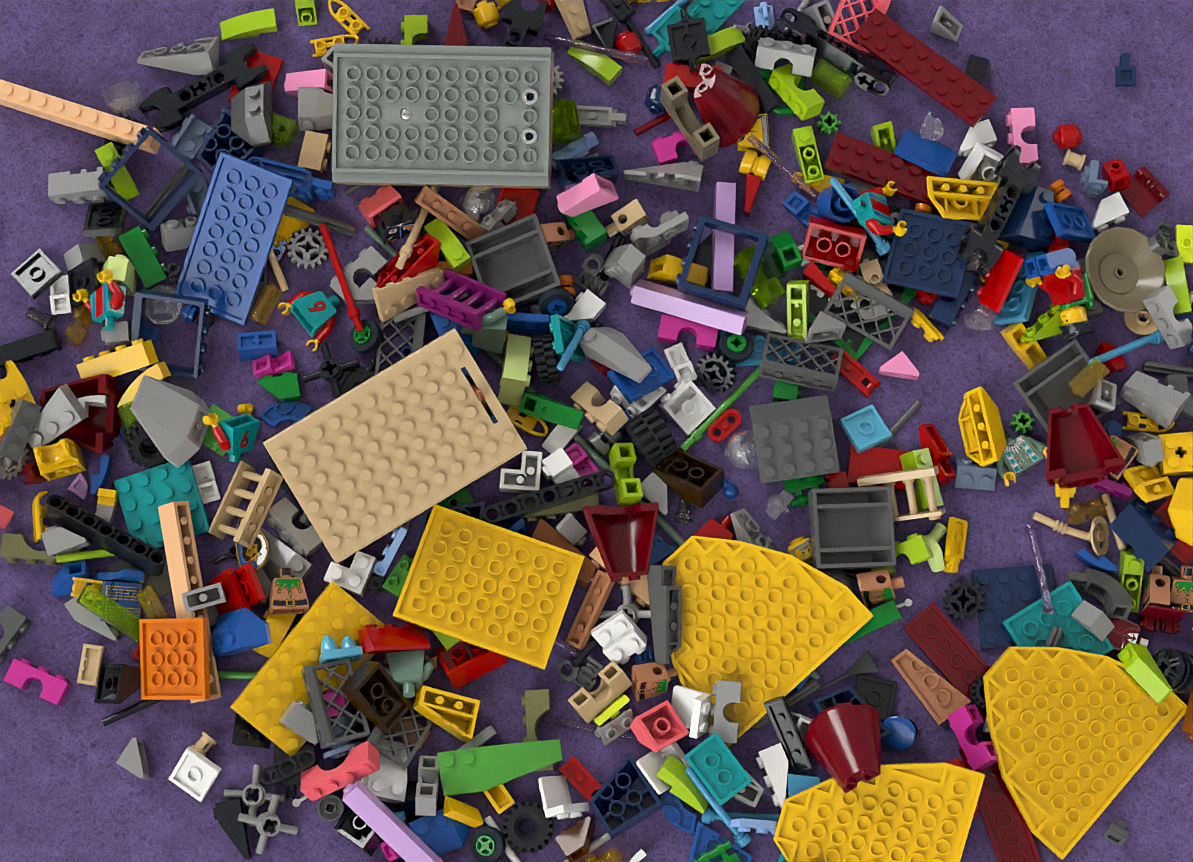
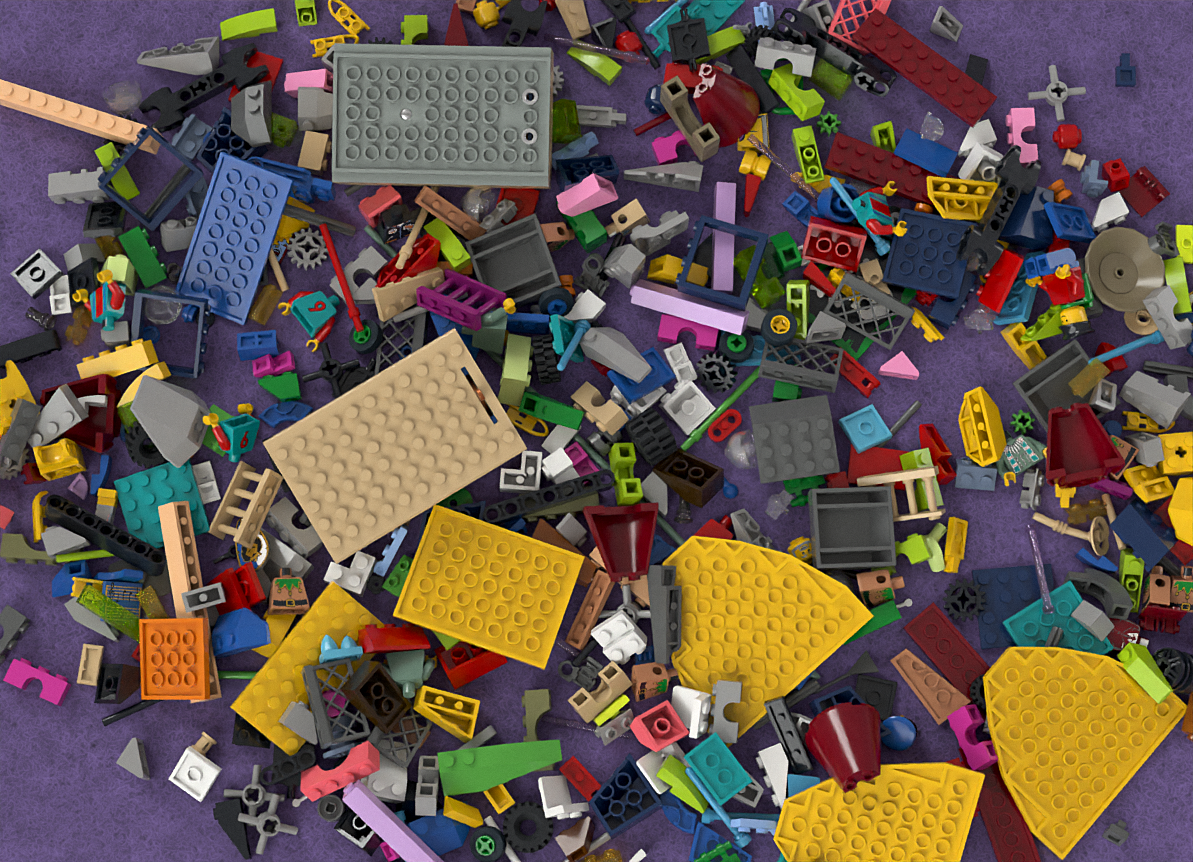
(781, 320): none -> black wheel
(1033, 482): none -> light grey hinge
(1051, 98): none -> light grey bar

